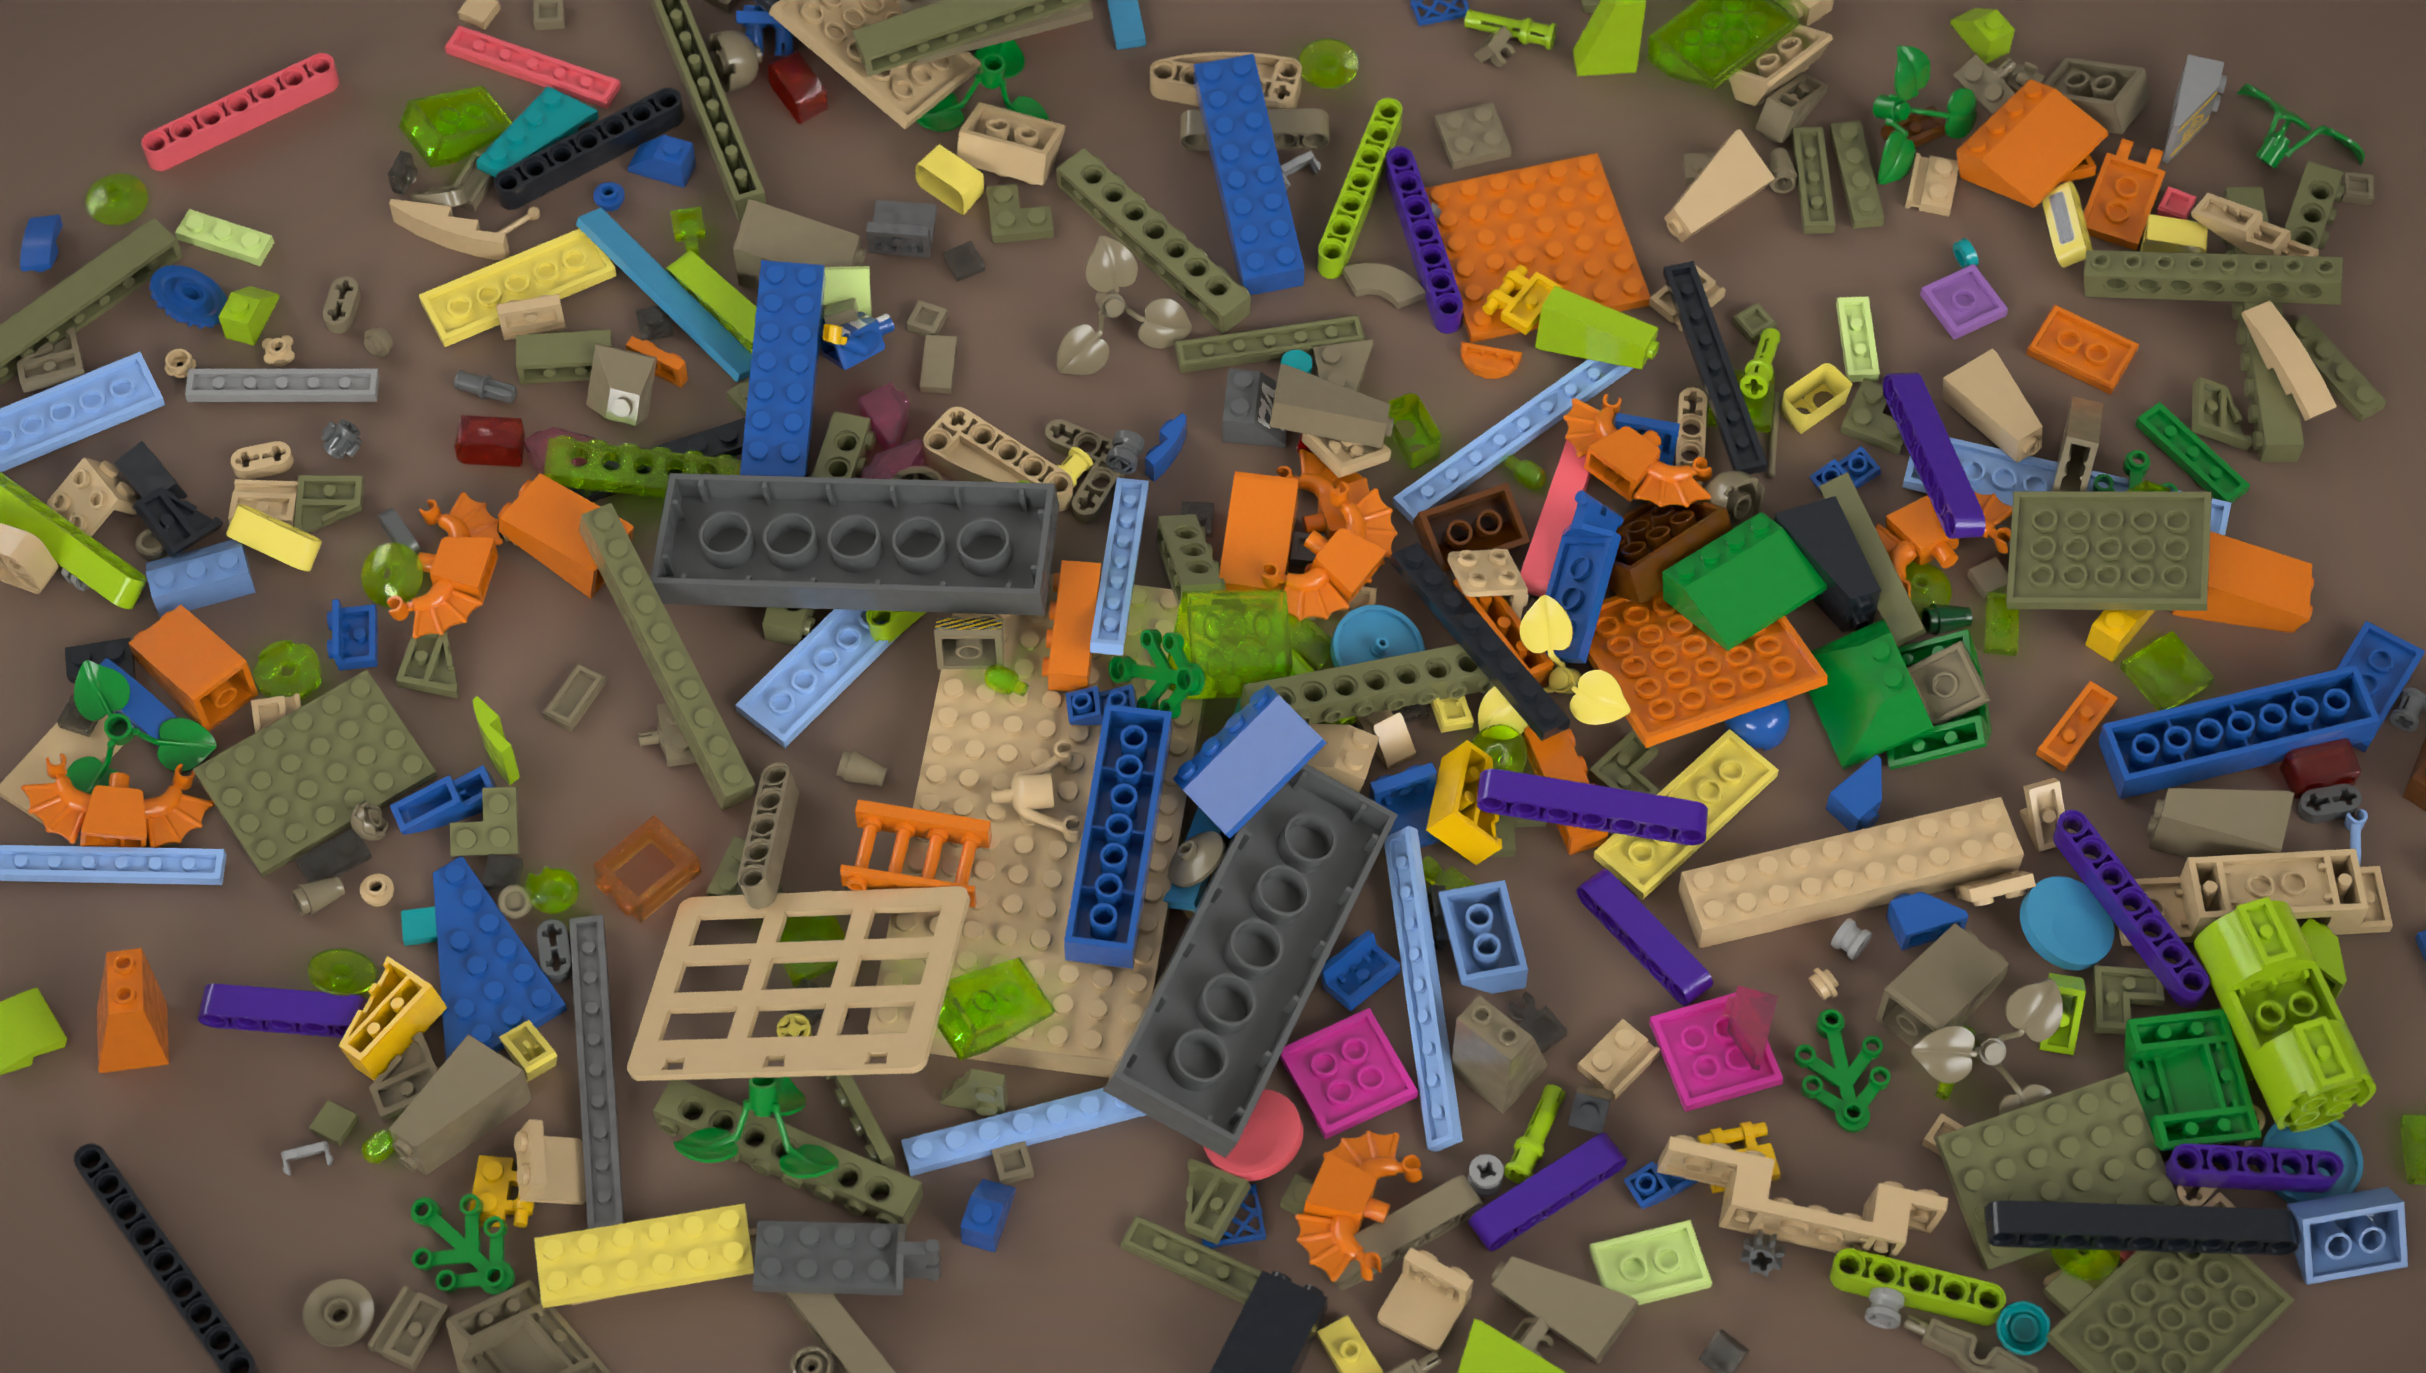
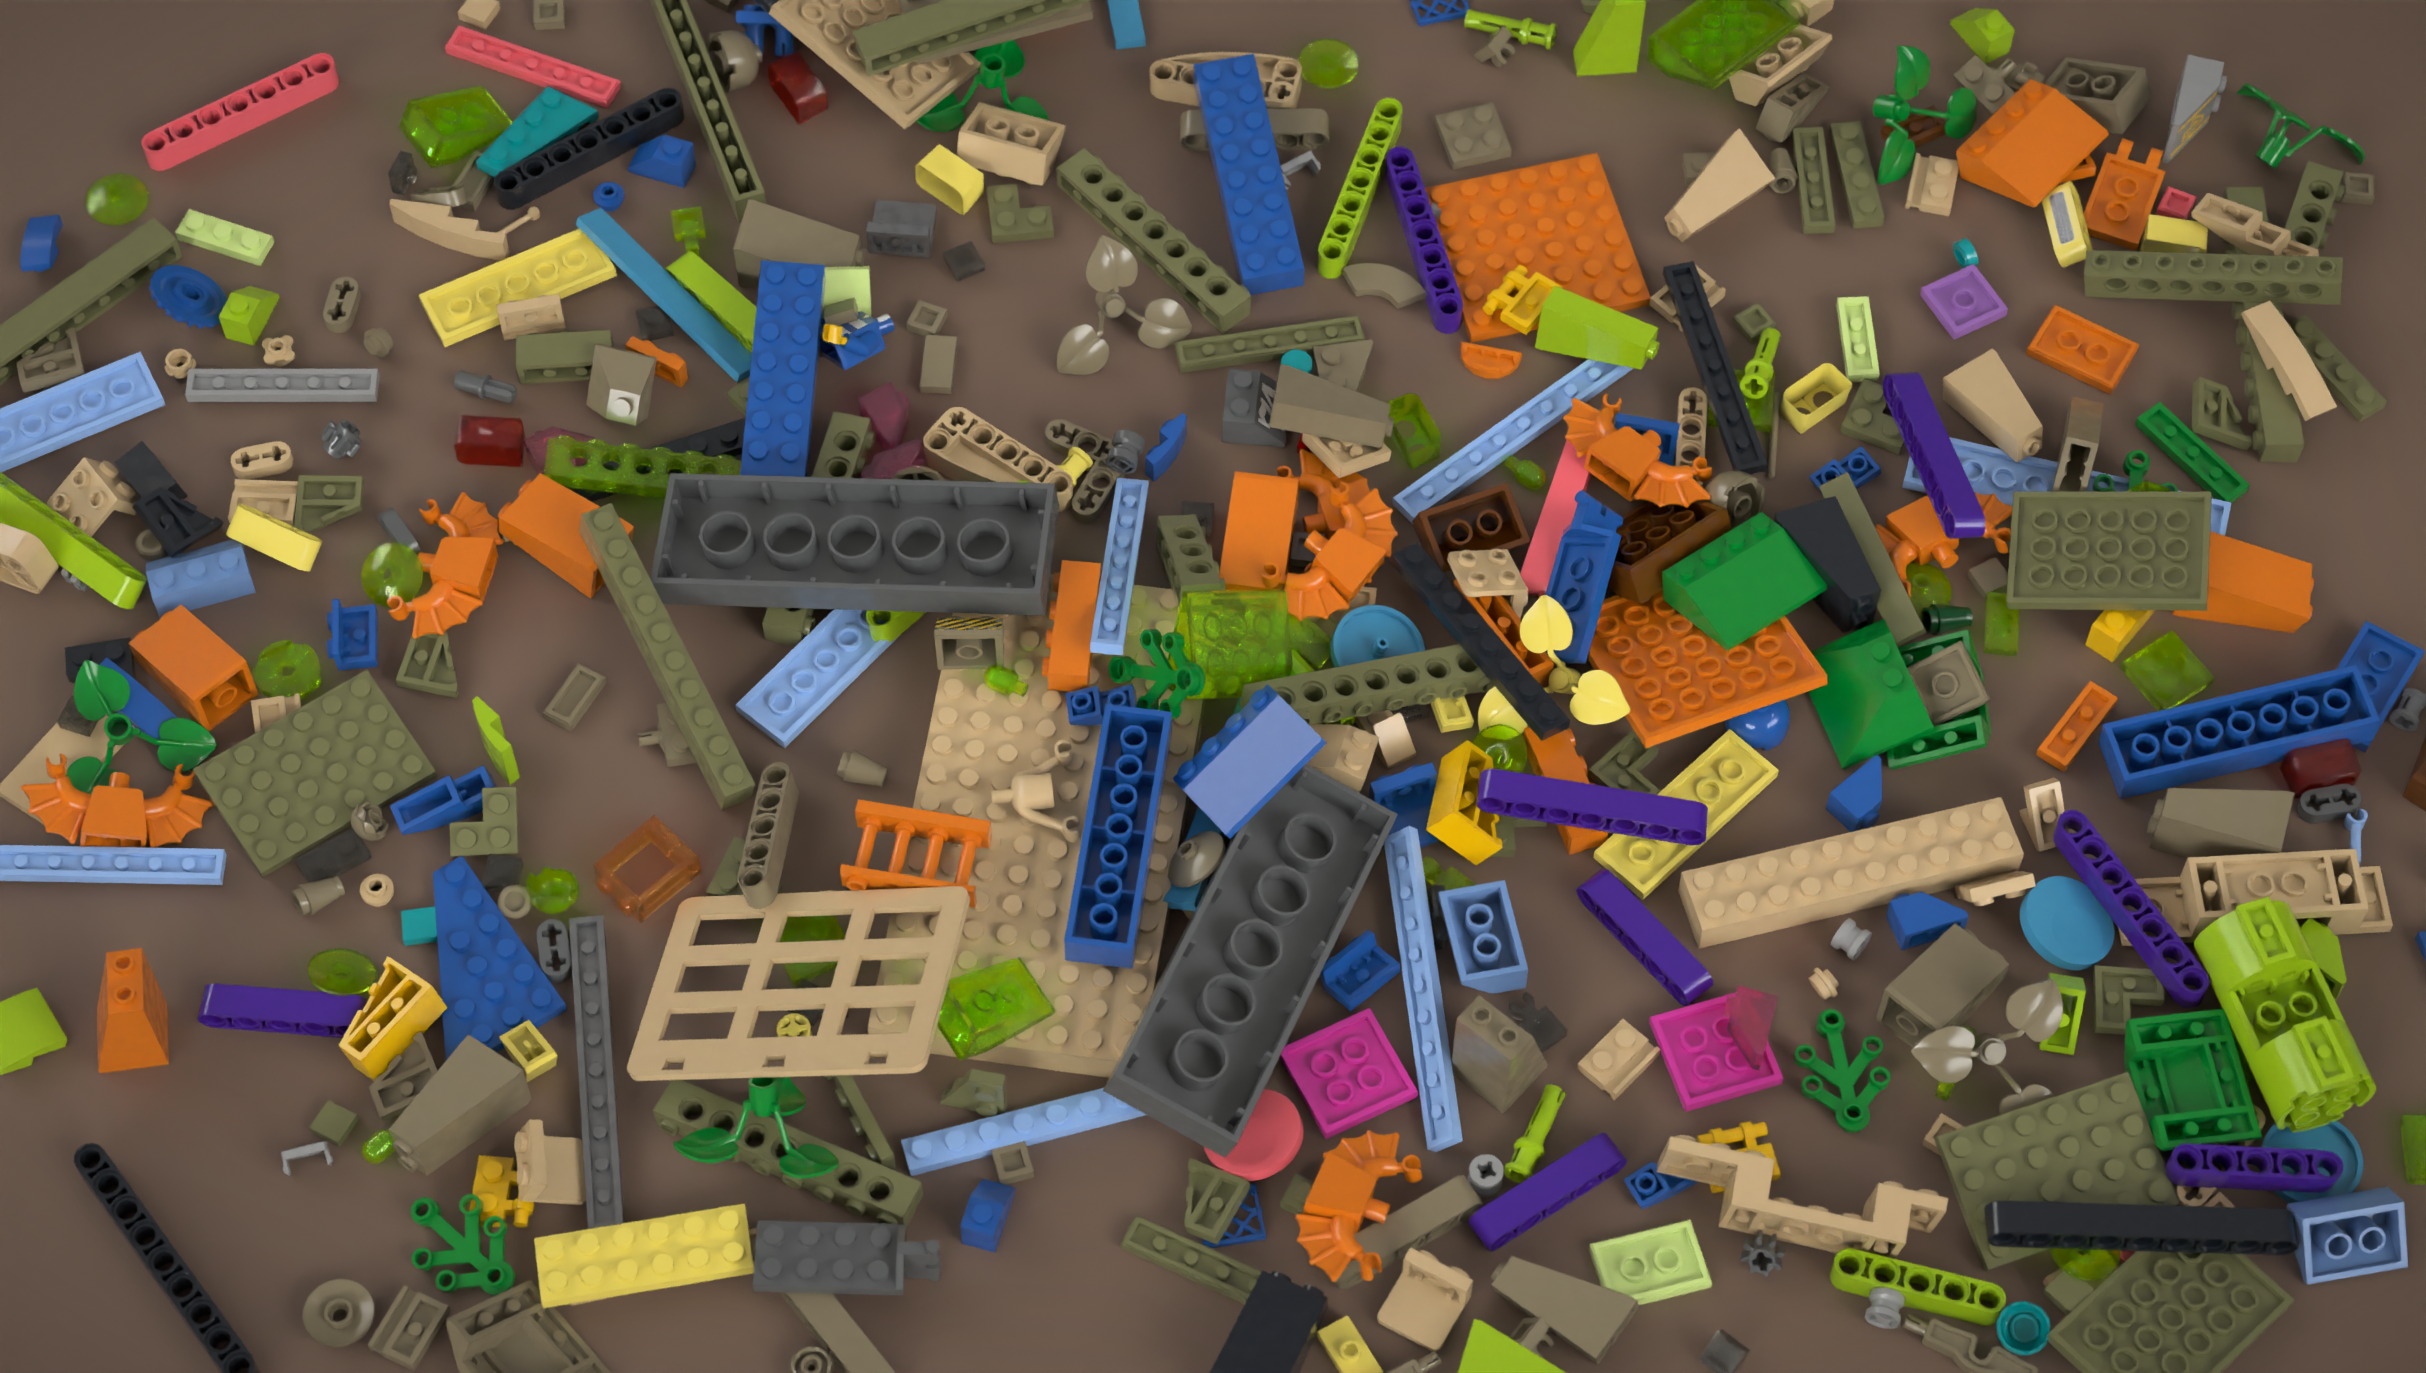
(1590, 1108): black brick -> none

